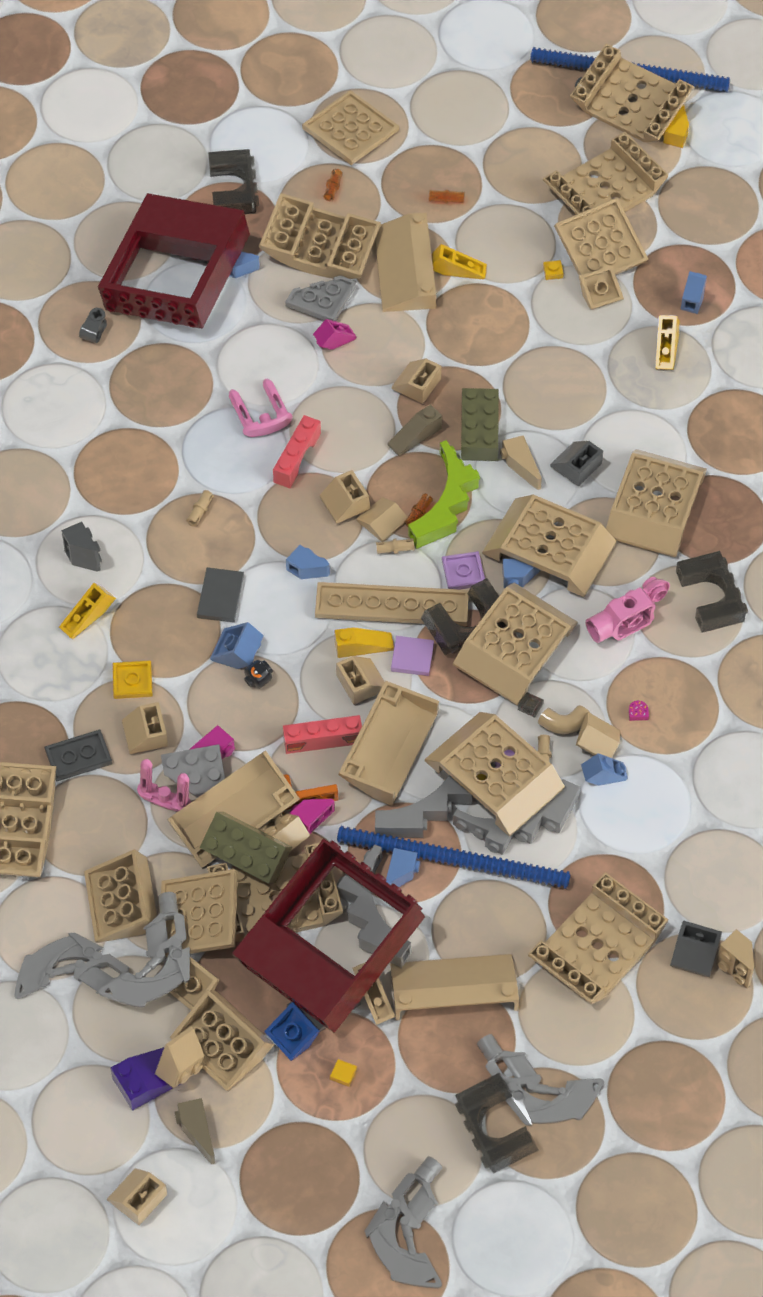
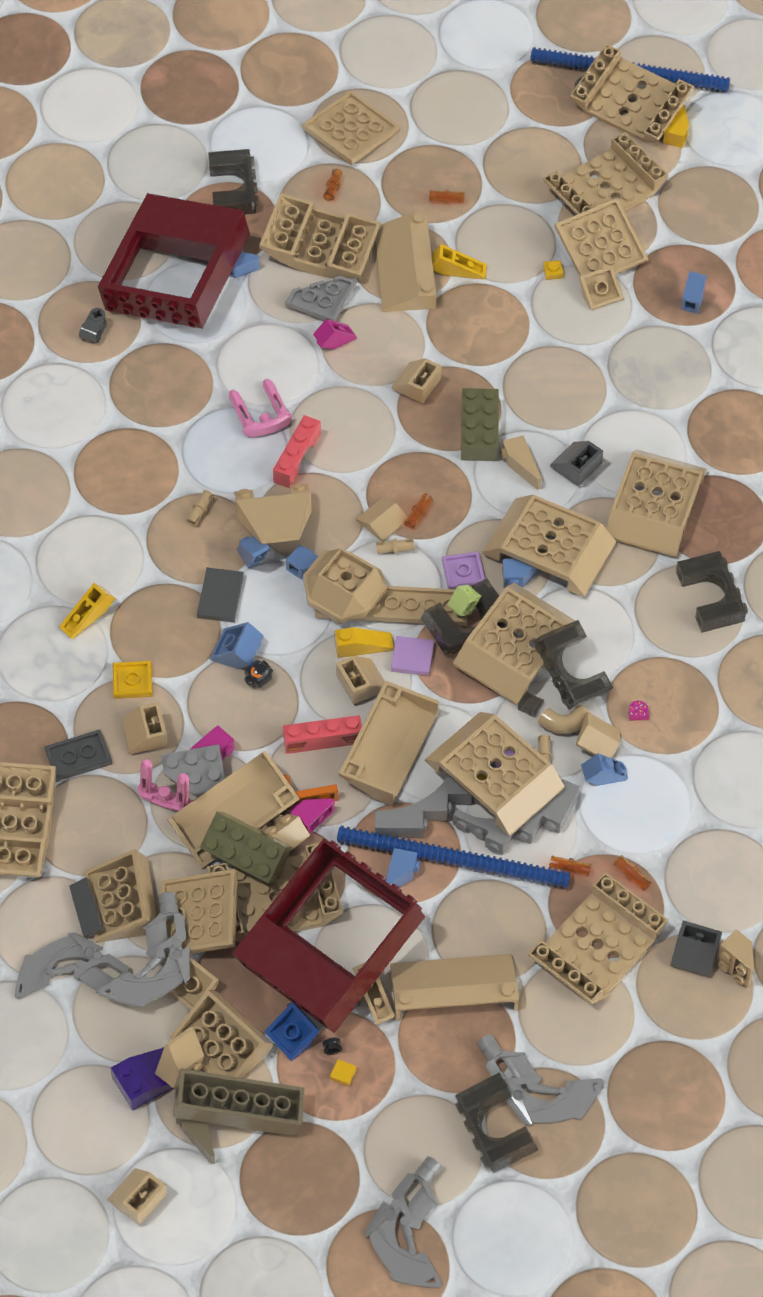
(81, 548): dark grey slope -> none
(86, 907): none -> dark grey tile
(238, 1102): none -> dark tan brick
(252, 551): none -> medium blue slope
(274, 517): none -> tan wedge
(332, 1045): none -> black bush
(339, 598): none -> tan piece
(345, 497): tan slope -> none
(364, 913): light grey arch -> none
(419, 428): dark tan slope -> none
(442, 517): lime arch -> none
(464, 600): none -> yellowish green brick
(570, 865): none -> clear orange pin
(572, 690): none -> clear smoke arch
(628, 612): bright pink brick -> none
(632, 872): none -> clear orange pin
(667, 342): yellow slope -> none

